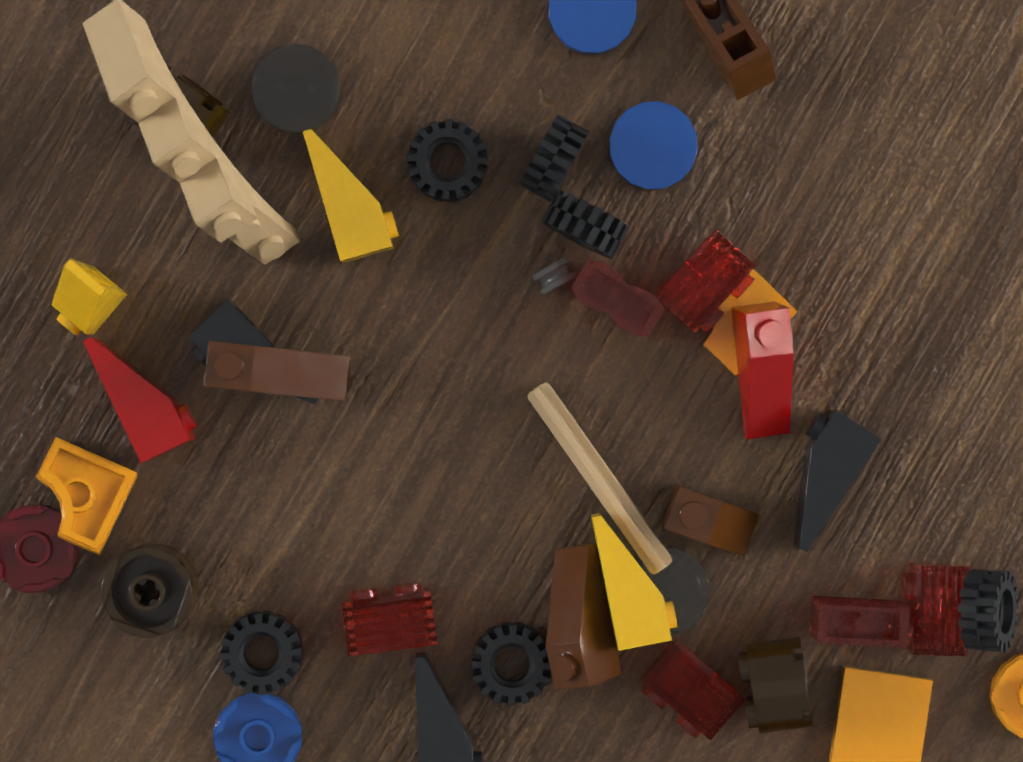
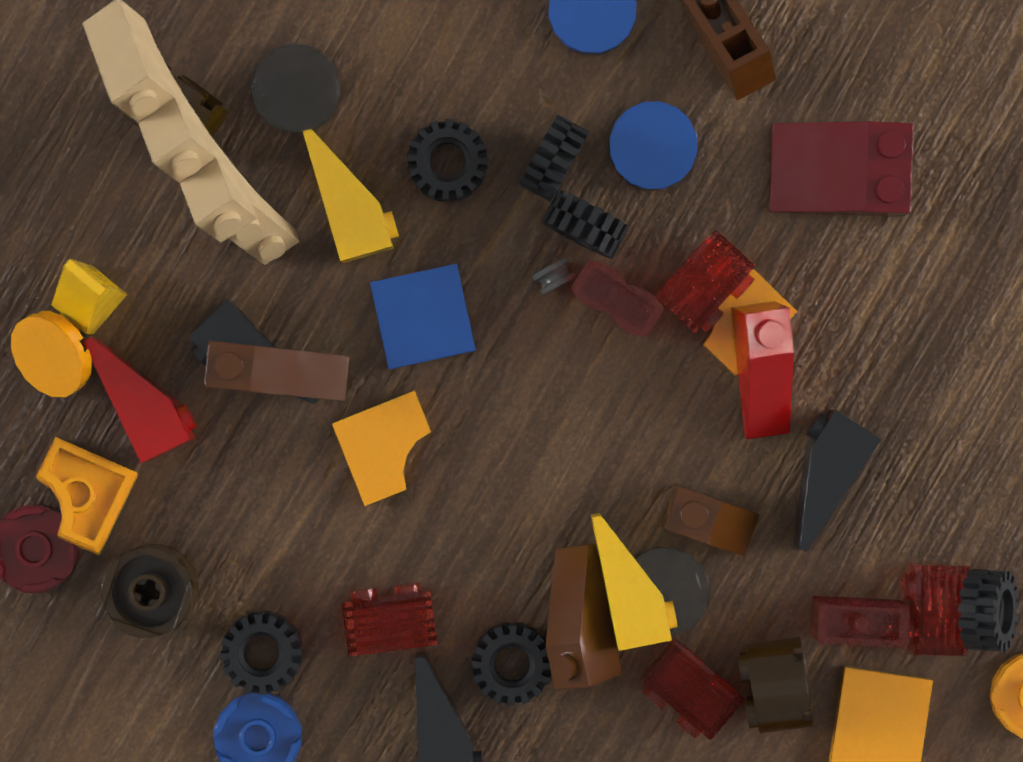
(51, 354): none -> light orange tile
(379, 443): none -> light orange tile
(422, 316): none -> blue tile
(599, 478): tan axle -> none
(841, 168): none -> dark red slope

